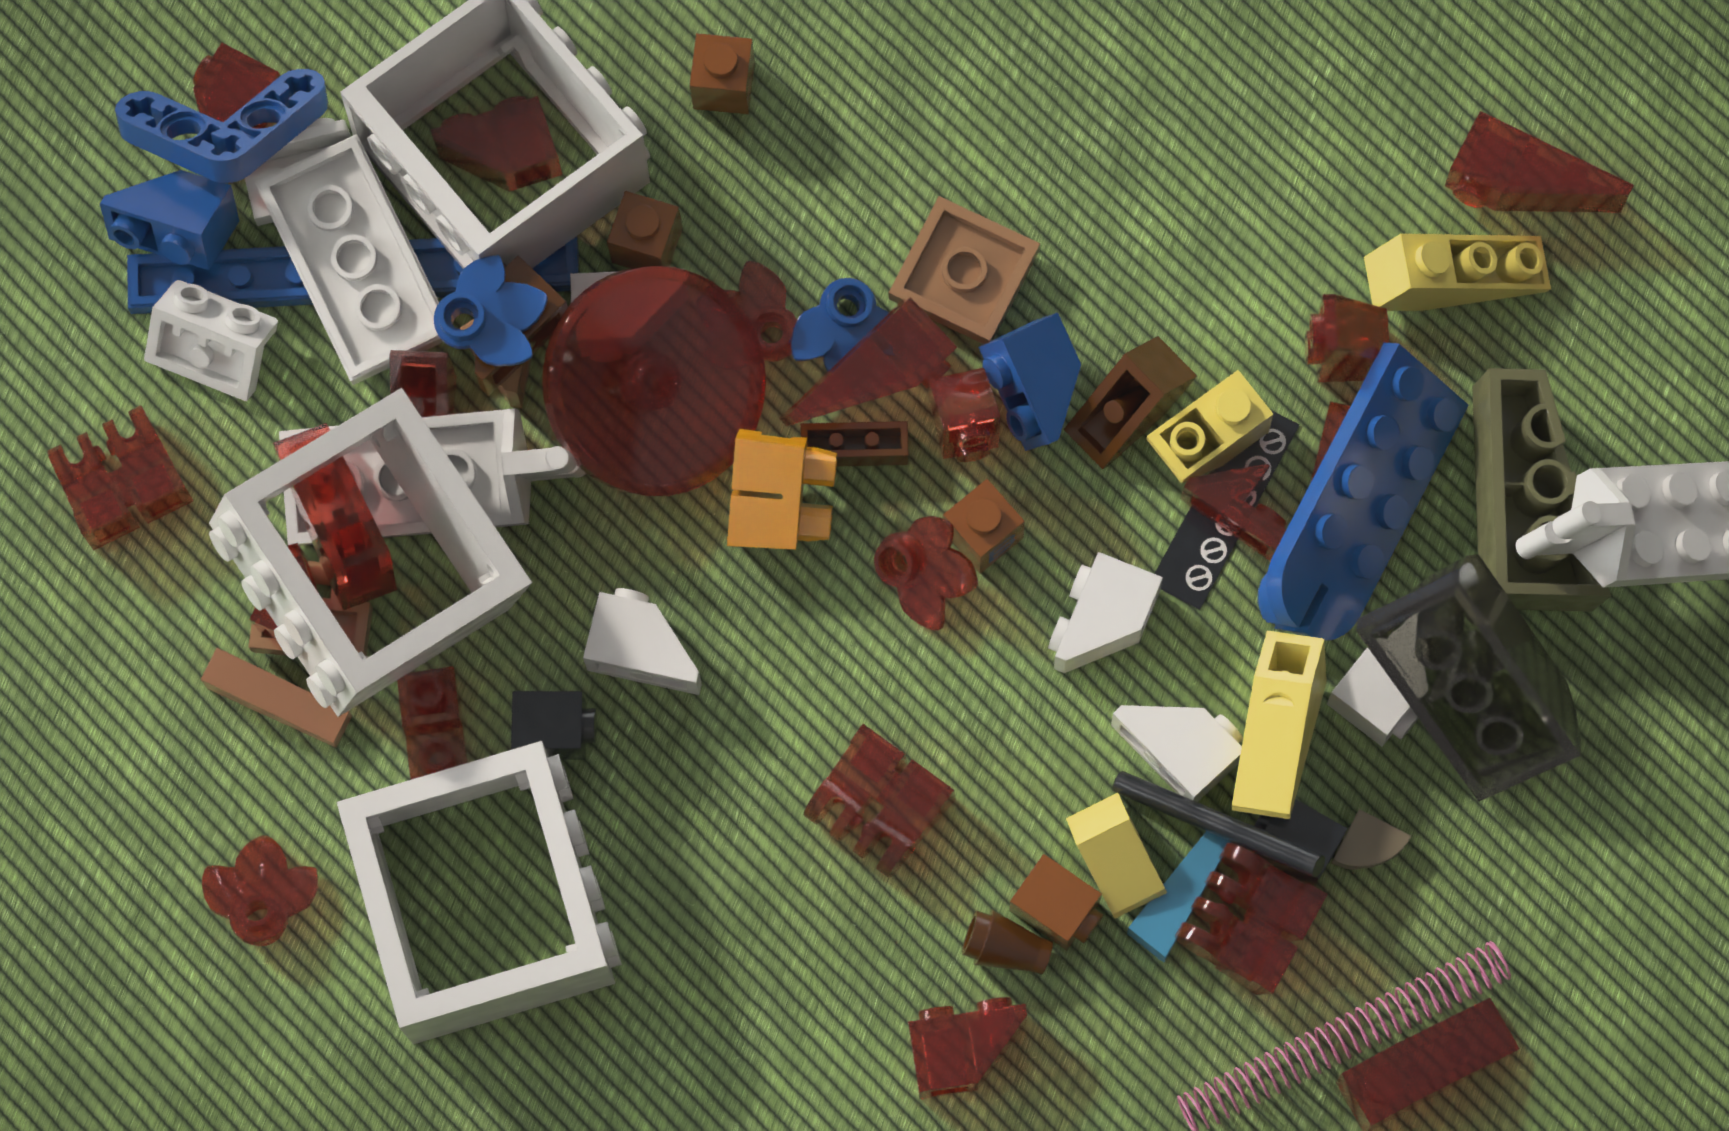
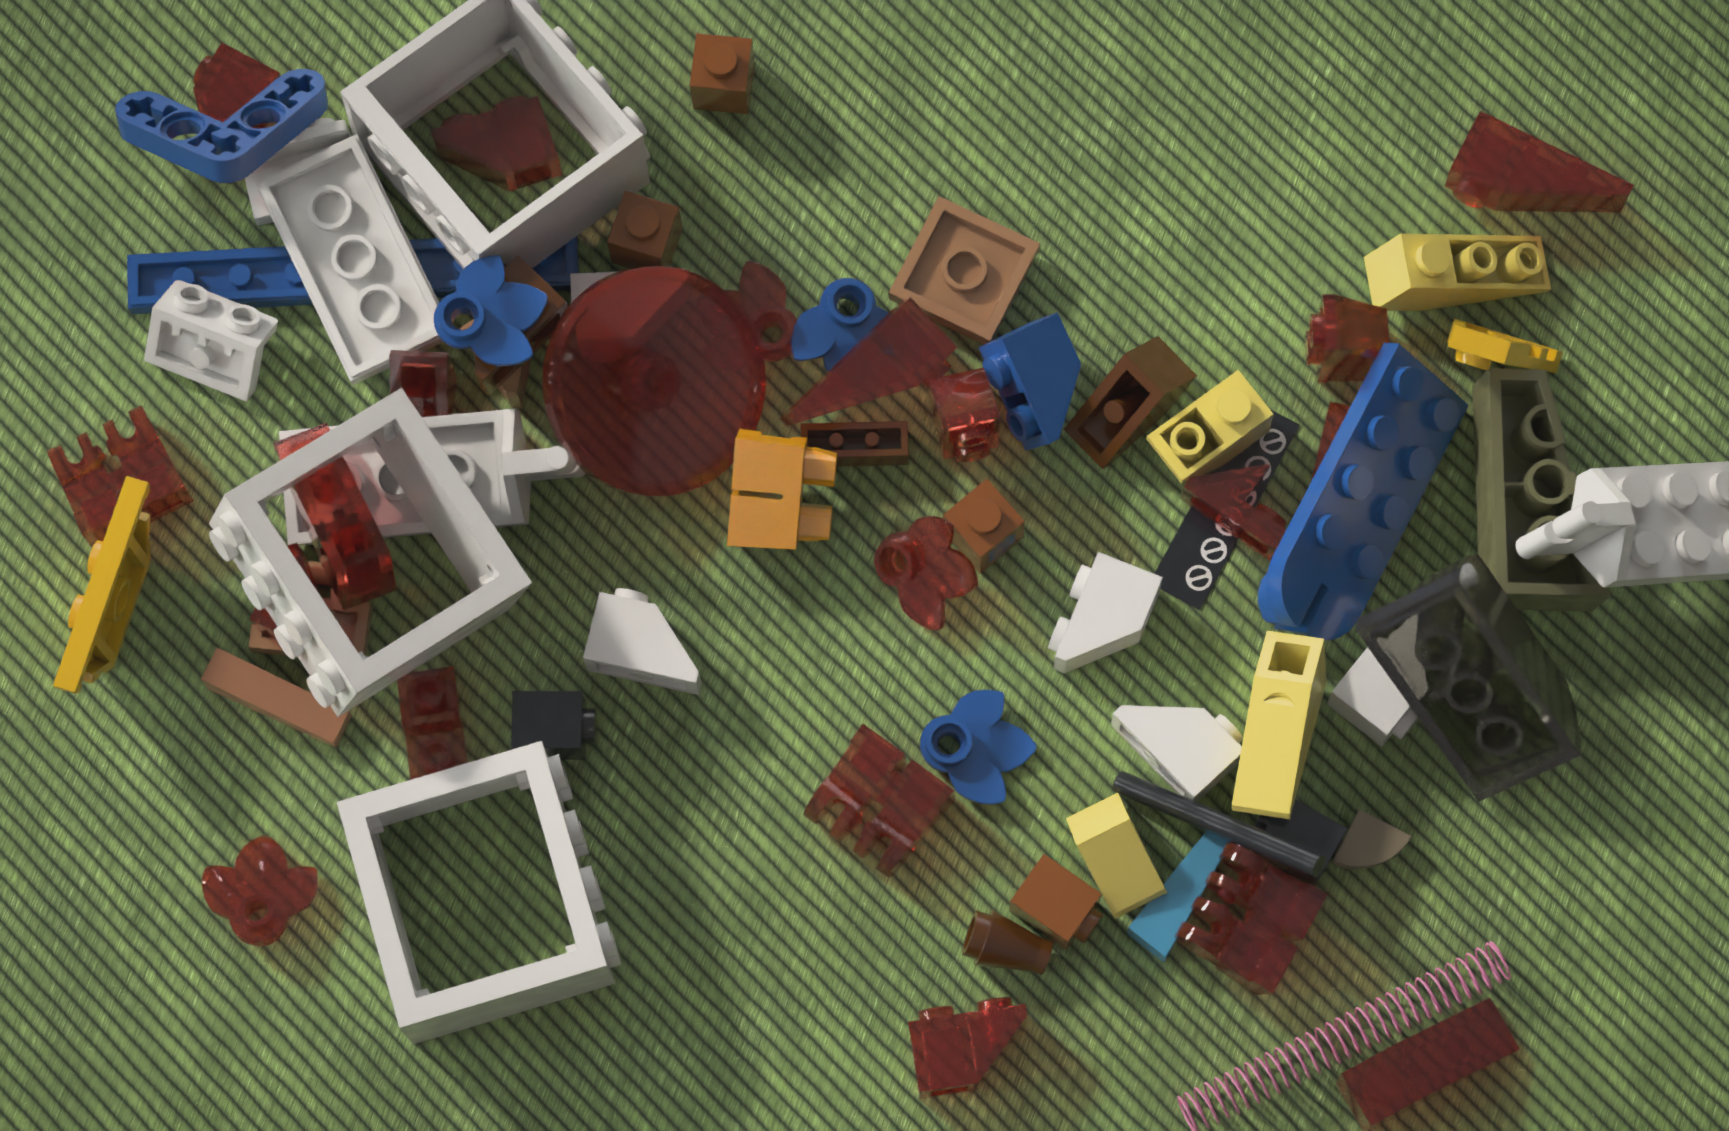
(117, 576): none -> yellow wing
(173, 217): blue slope -> none
(985, 748): none -> blue plate
(1481, 346): none -> yellow wing

